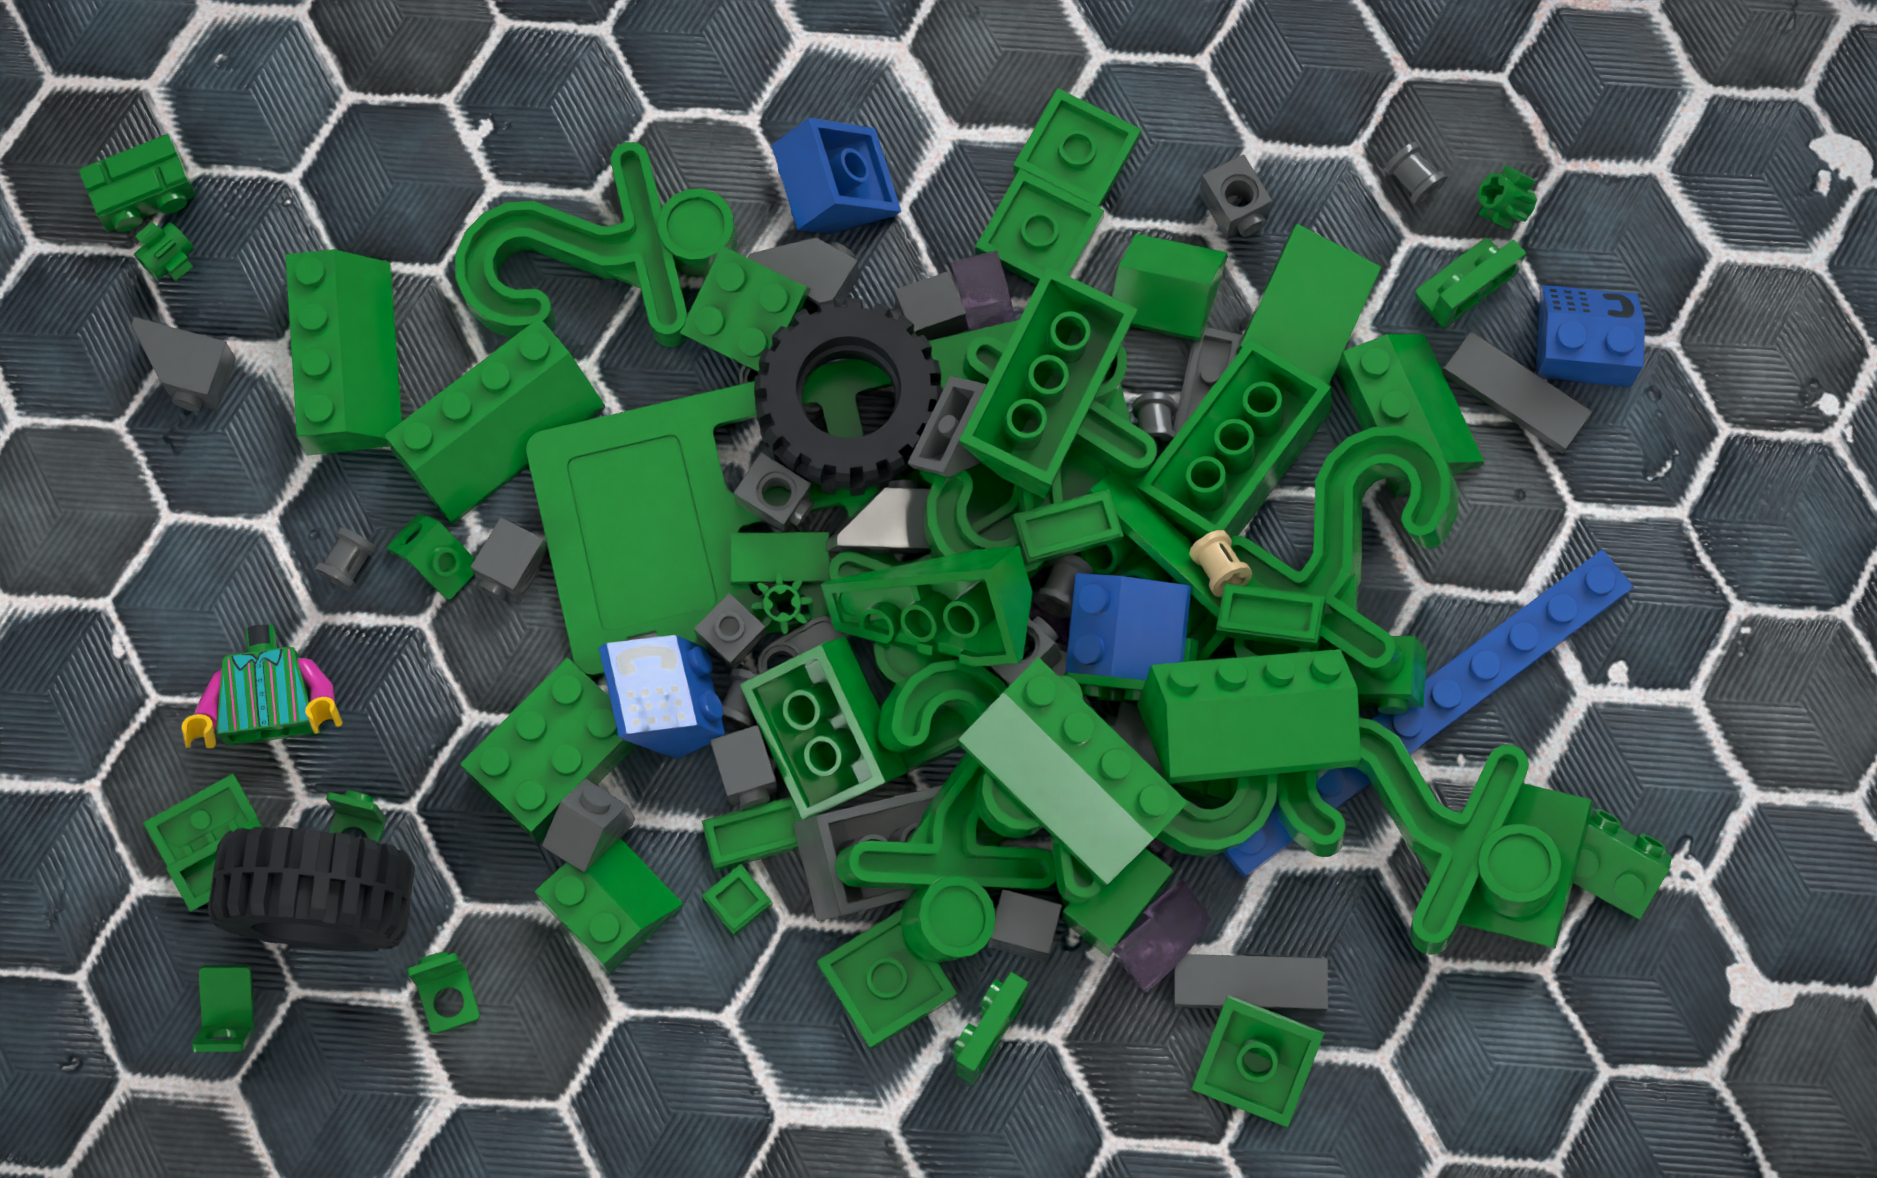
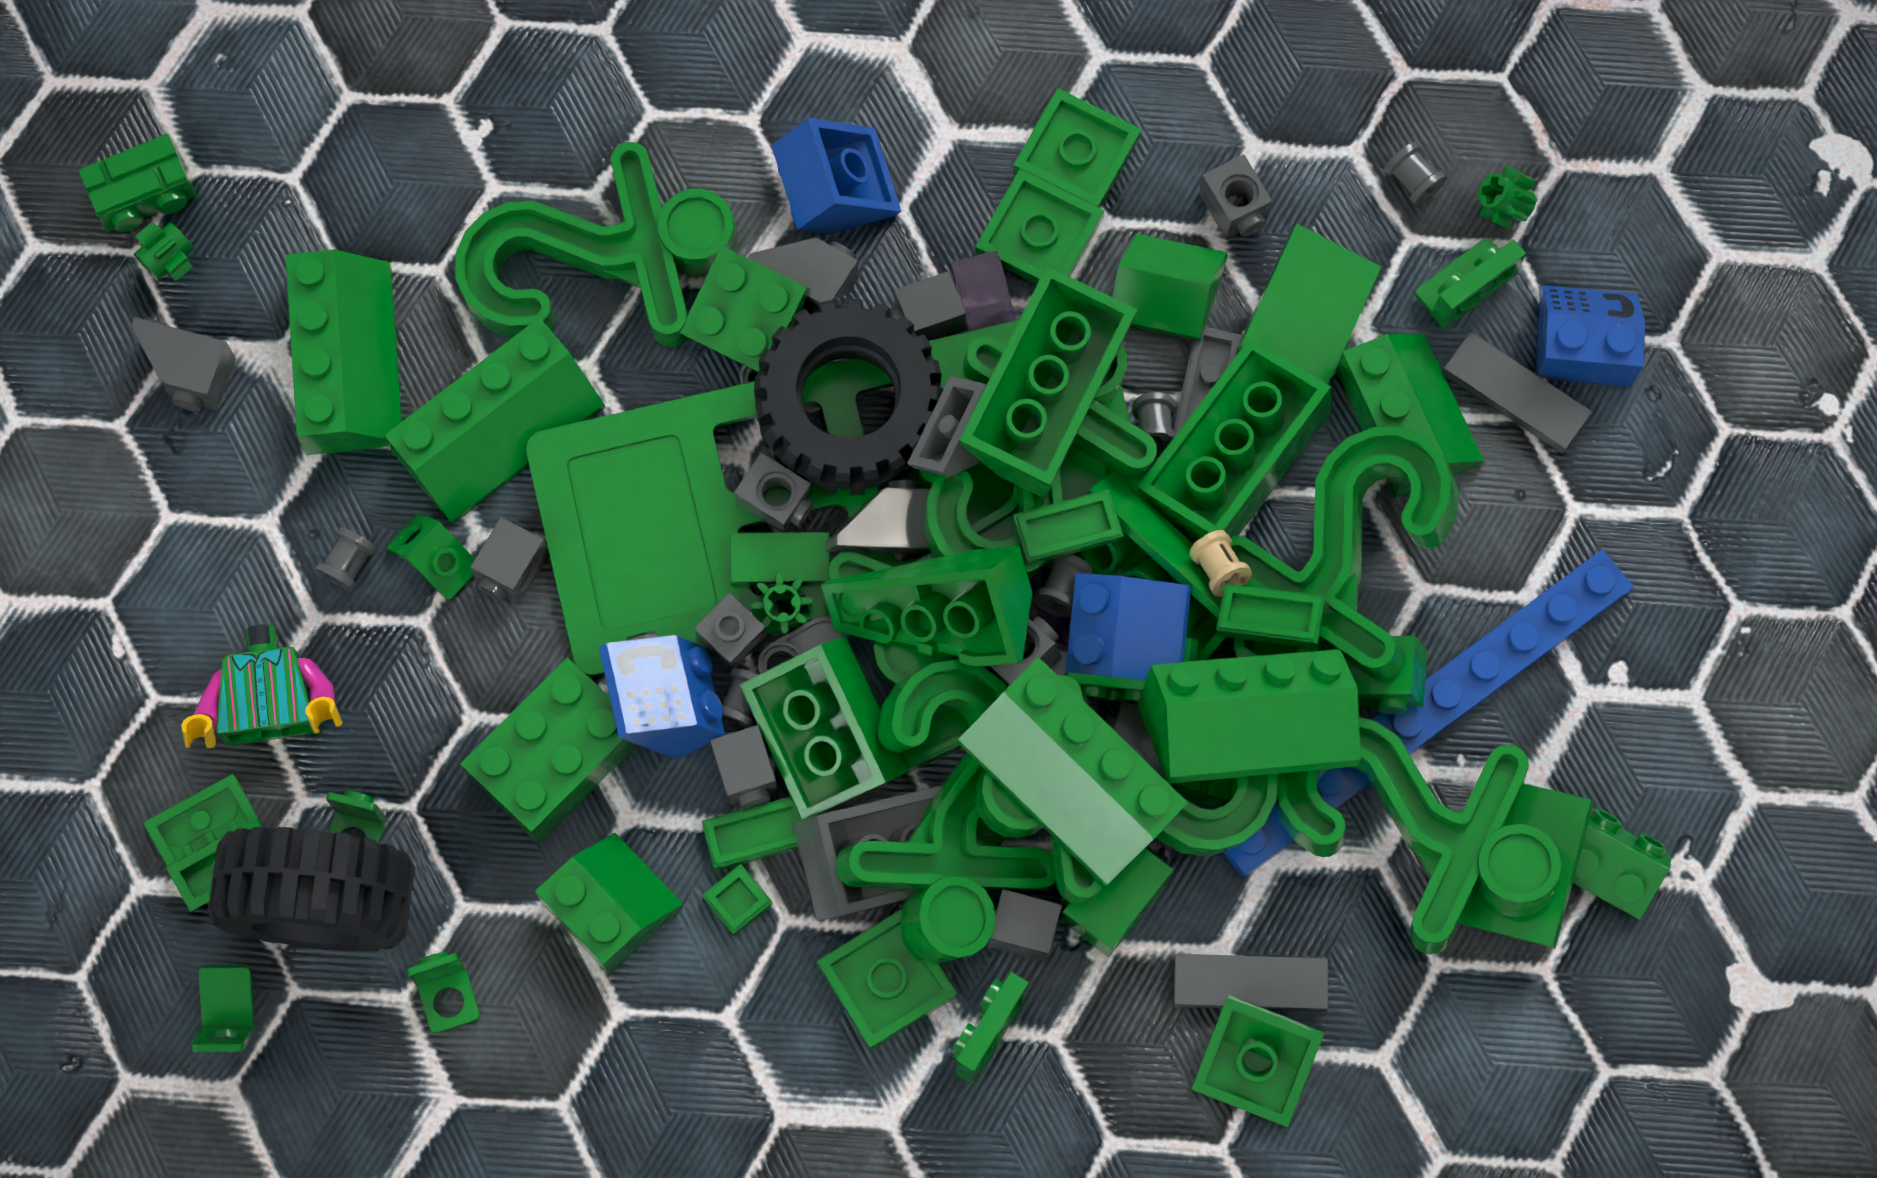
(587, 825): dark grey slope -> none
(1165, 938): clear purple slope -> none

